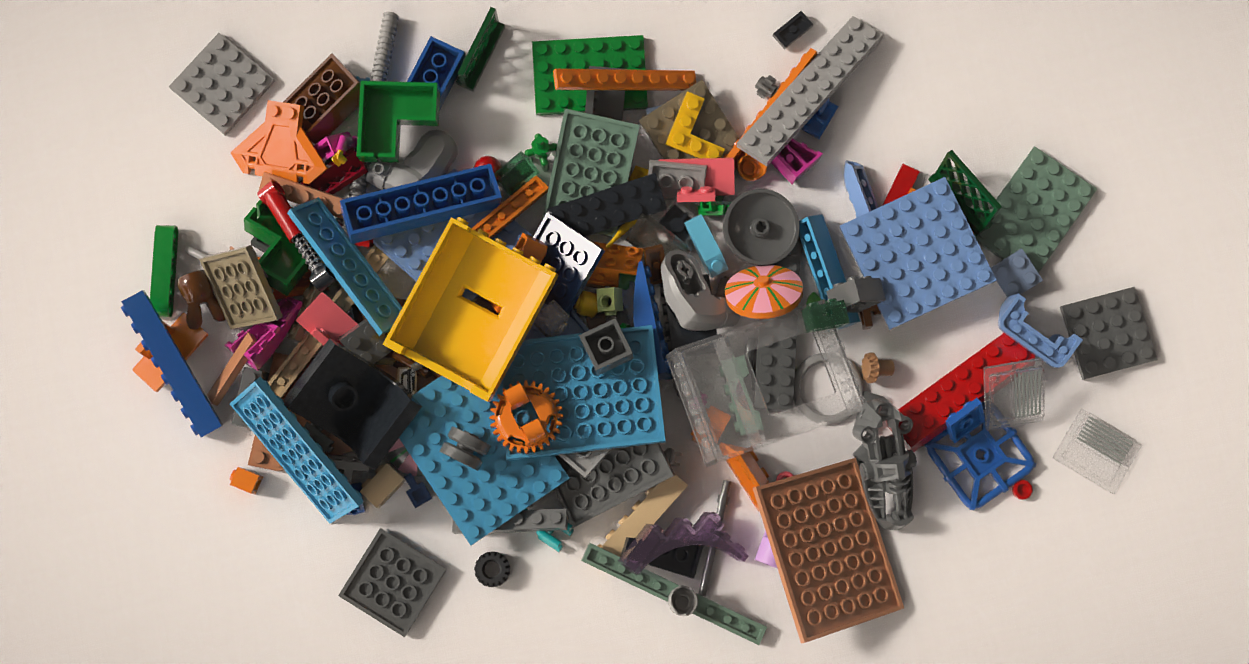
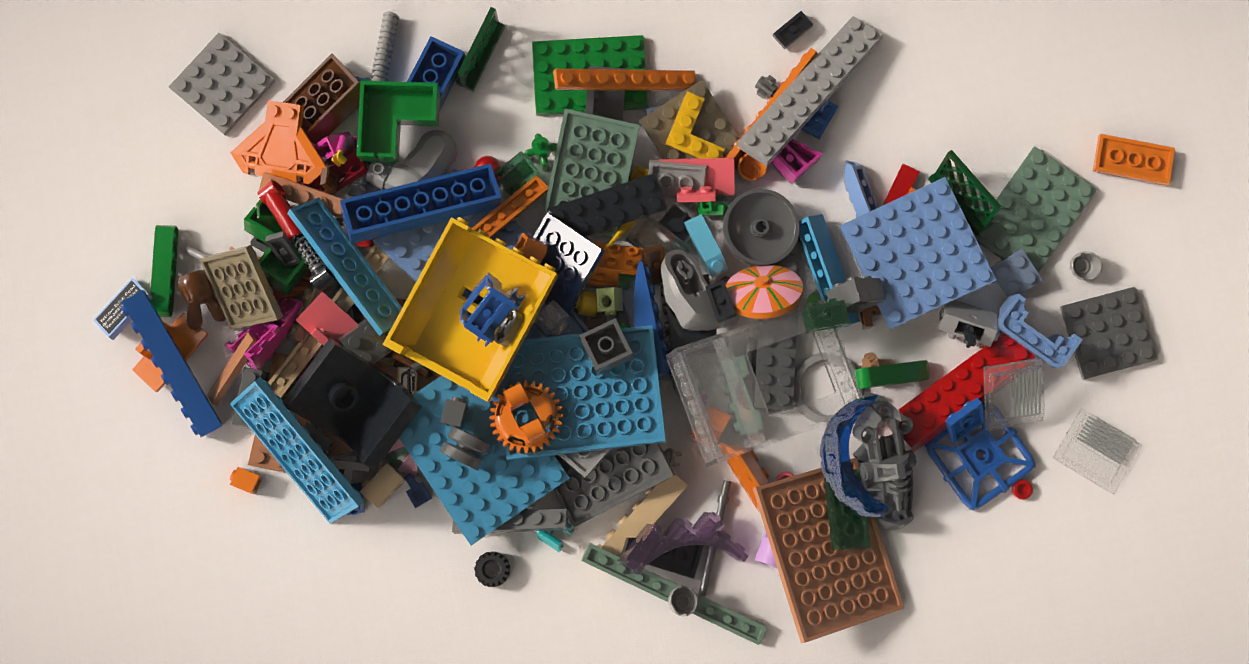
(111, 318): none -> black tile
(283, 249): none -> dark grey plate
(329, 180): none -> reddish brown tile
(392, 582): dark grey plate -> none
(455, 413): none -> dark grey brick
(490, 310): none -> blue animal
(508, 328): none -> dark grey beam
(721, 301): none -> black plate
(837, 464): none -> clear blue windscreen
(847, 527): none -> clear green plate
(892, 374): none -> green beam
(968, 323): none -> light grey piece
(1086, 265): none -> light grey hair
(1133, 159): none -> orange plate

